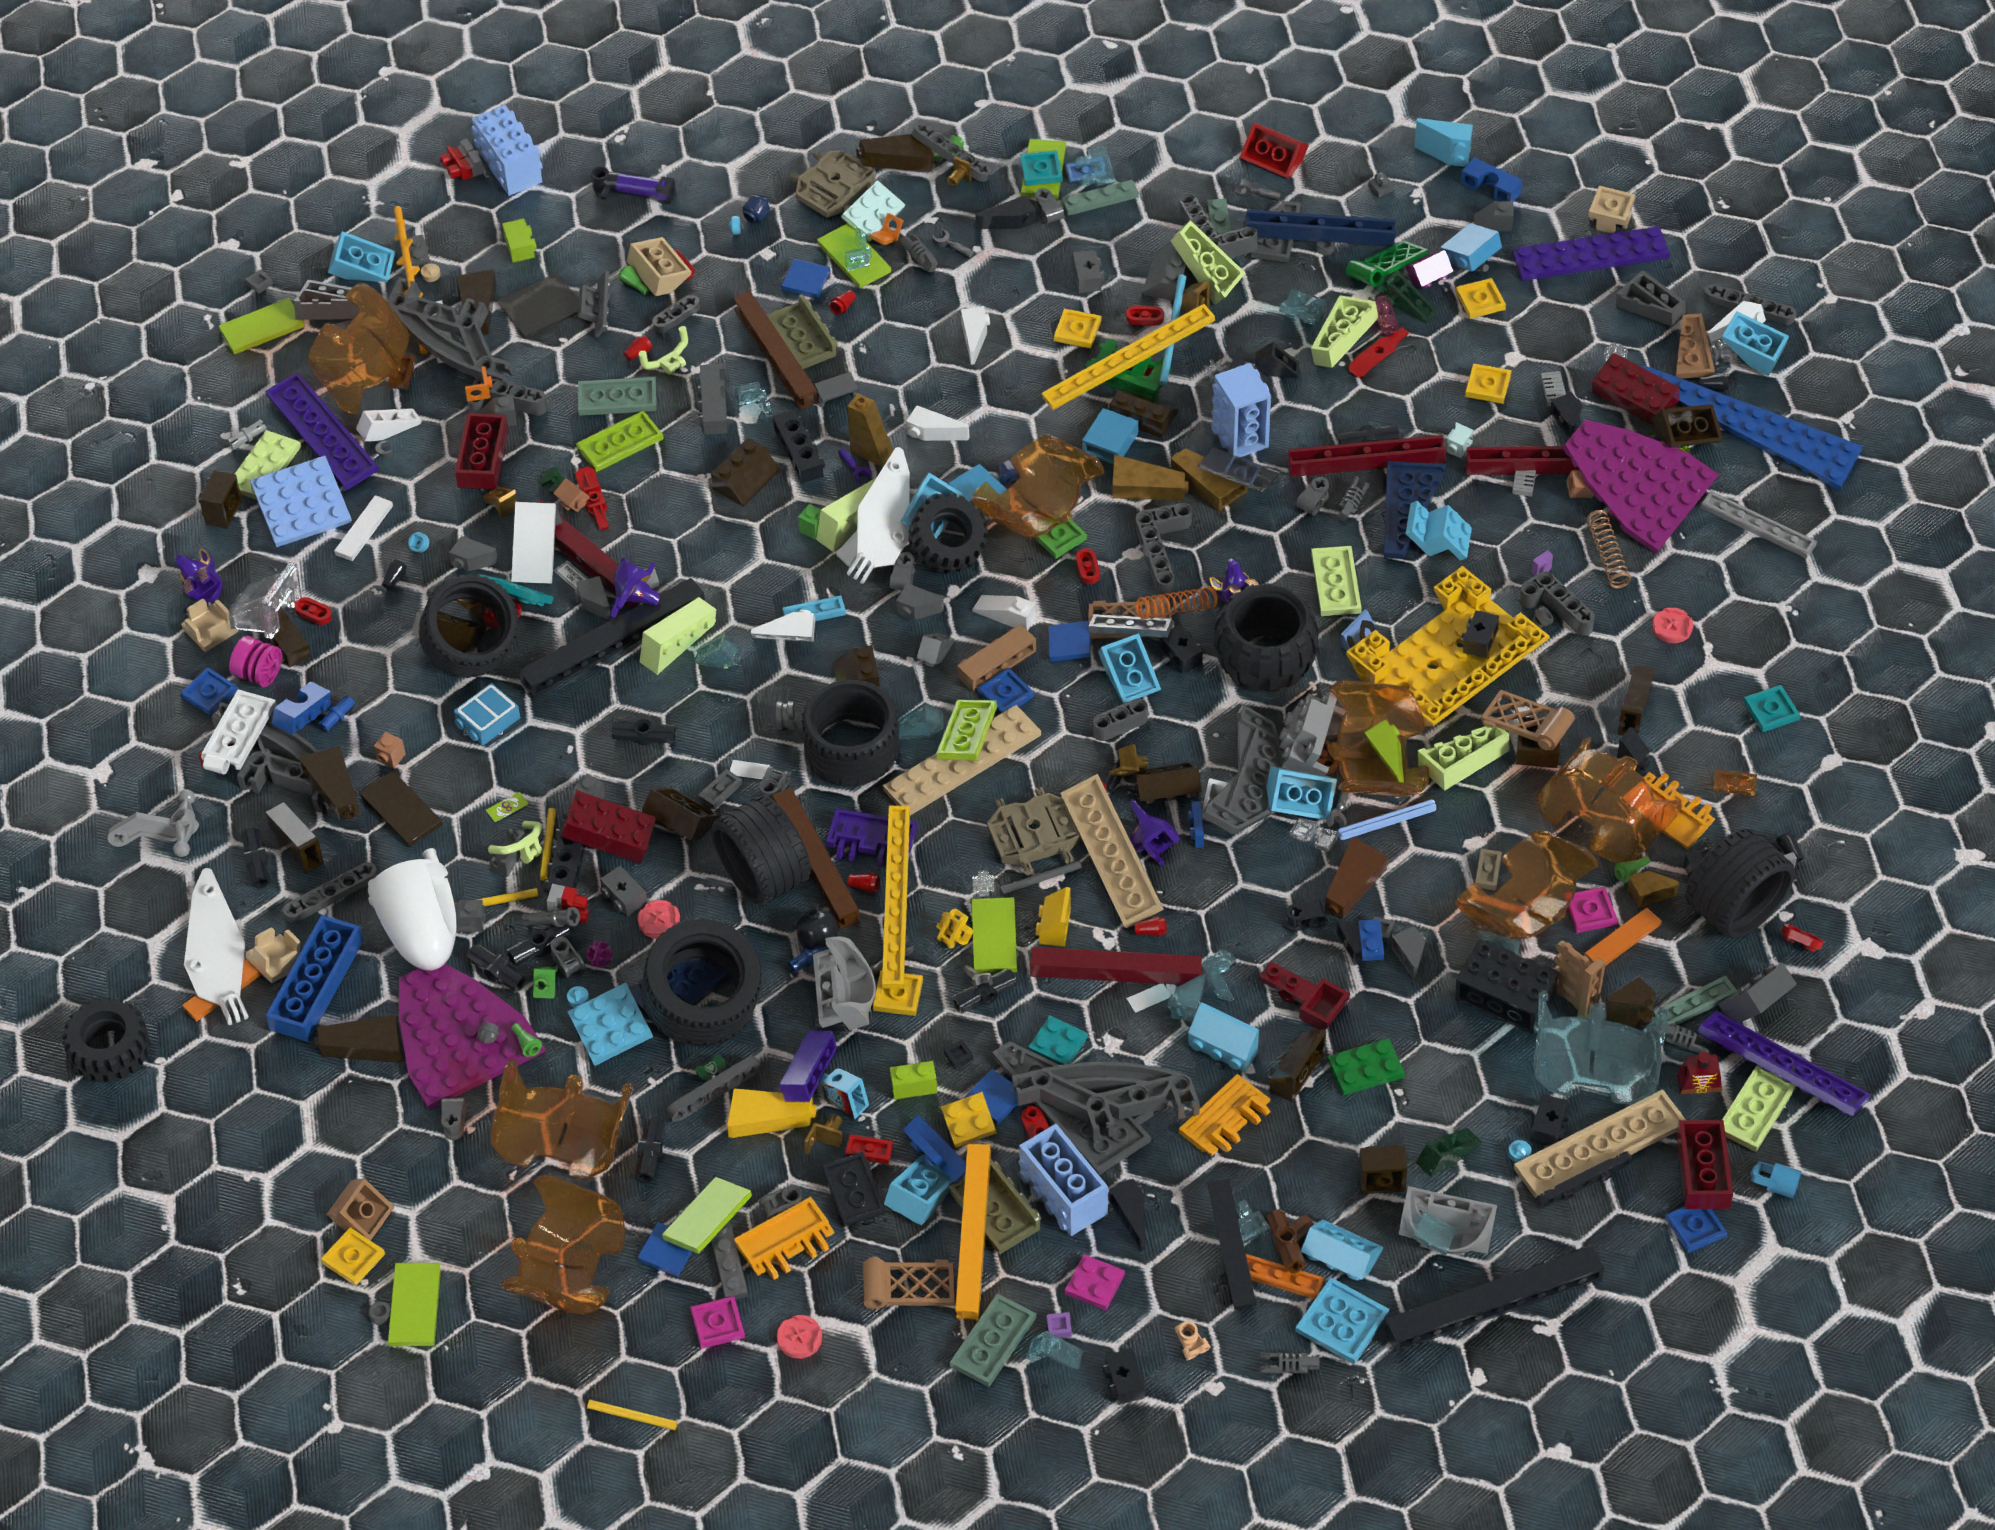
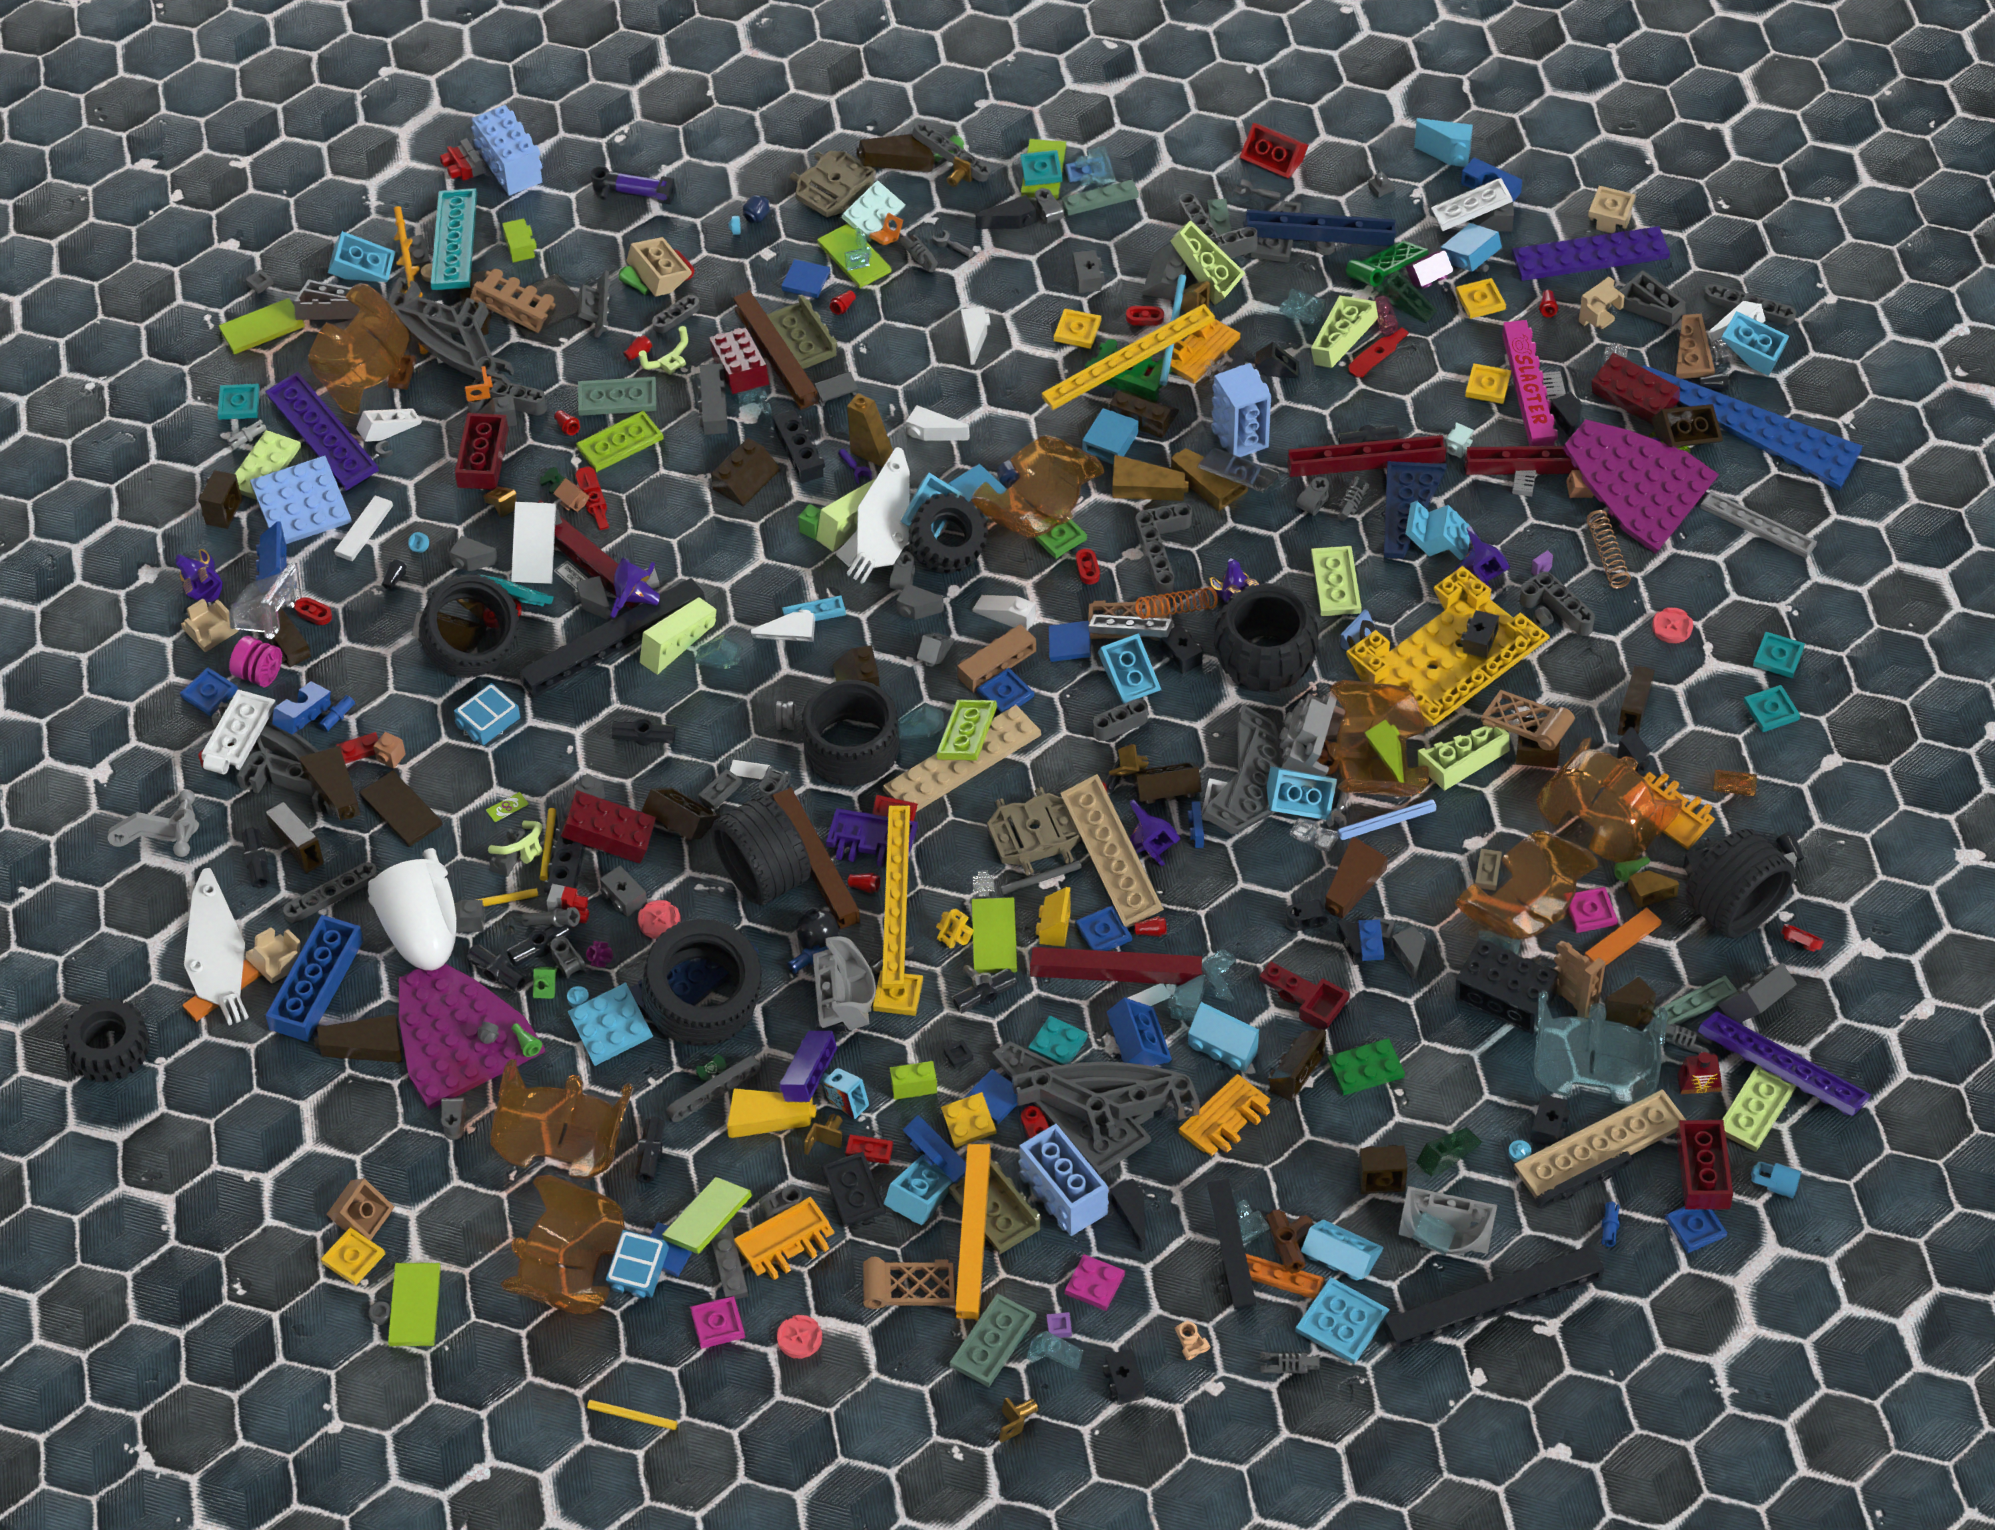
(238, 401): none -> teal plate
(271, 552): none -> blue slope
(358, 747): none -> red plate
(454, 239): none -> teal plate
(512, 308): none -> medium nougat fence
(568, 423): none -> red cone
(637, 1264): none -> dark azure brick
(741, 360): none -> dark red brick
(882, 805): none -> red plate
(1016, 1416): none -> pearl gold bracket
(1103, 930): none -> blue tile
(1138, 1033): none -> blue slope
(1201, 347): none -> light orange hinge
(1471, 204): none -> white tile
(1484, 559): none -> dark purple piece
(1528, 384): none -> dark pink brick
(1548, 304): none -> red cone
(1597, 301): none -> tan panel
(1610, 1224): none -> blue pin
(1779, 654): none -> teal plate

